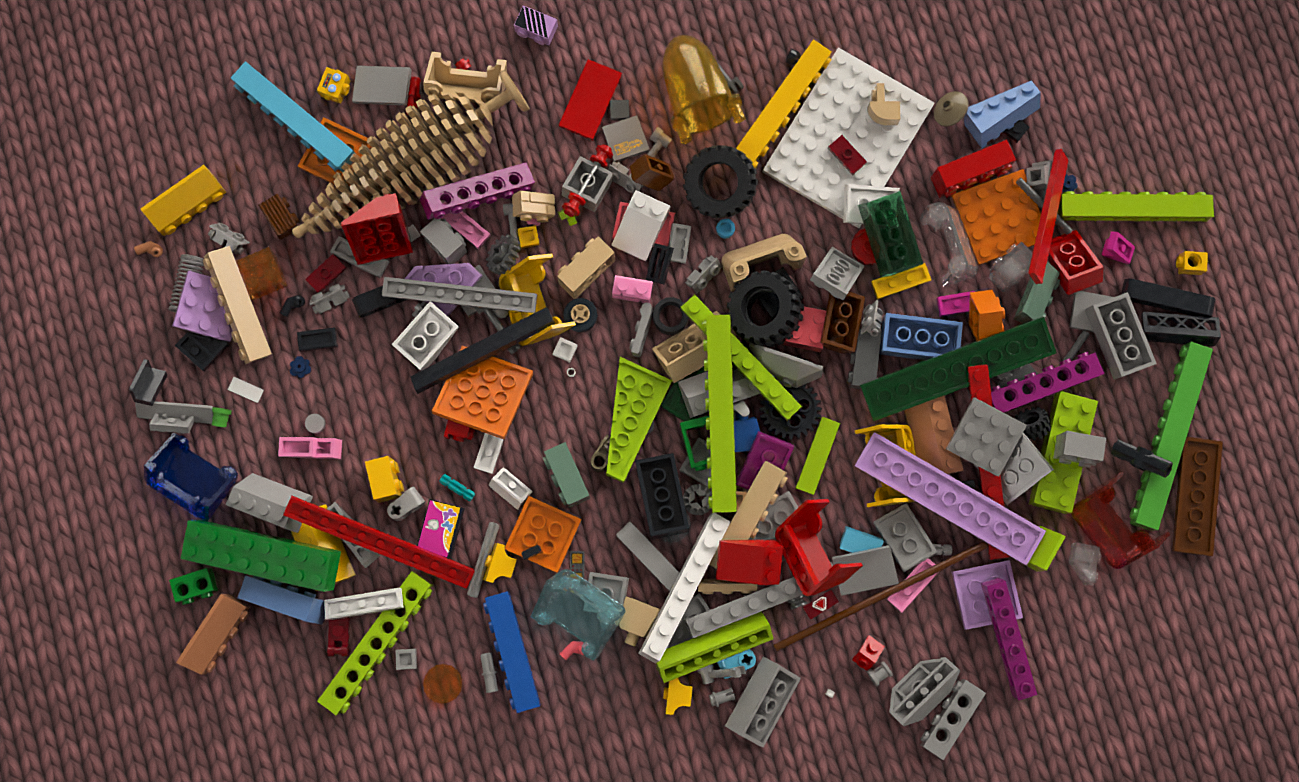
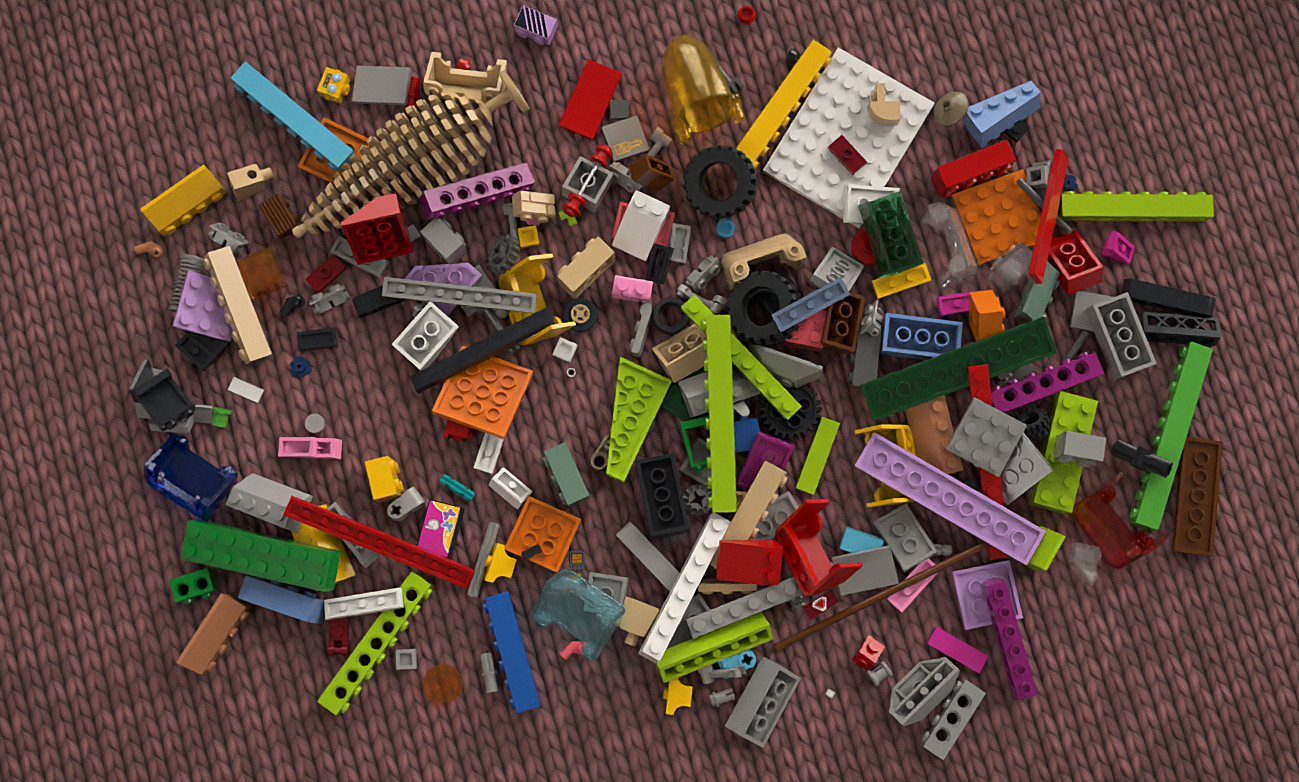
(164, 400): none -> black panel
(248, 180): none -> tan torso
(467, 228): bright pink plate -> none
(716, 305): none -> light grey brick
(746, 15): none -> red plate
(810, 304): none -> sand blue plate
(957, 650): none -> dark pink tile
(1199, 259): yellow brick -> none

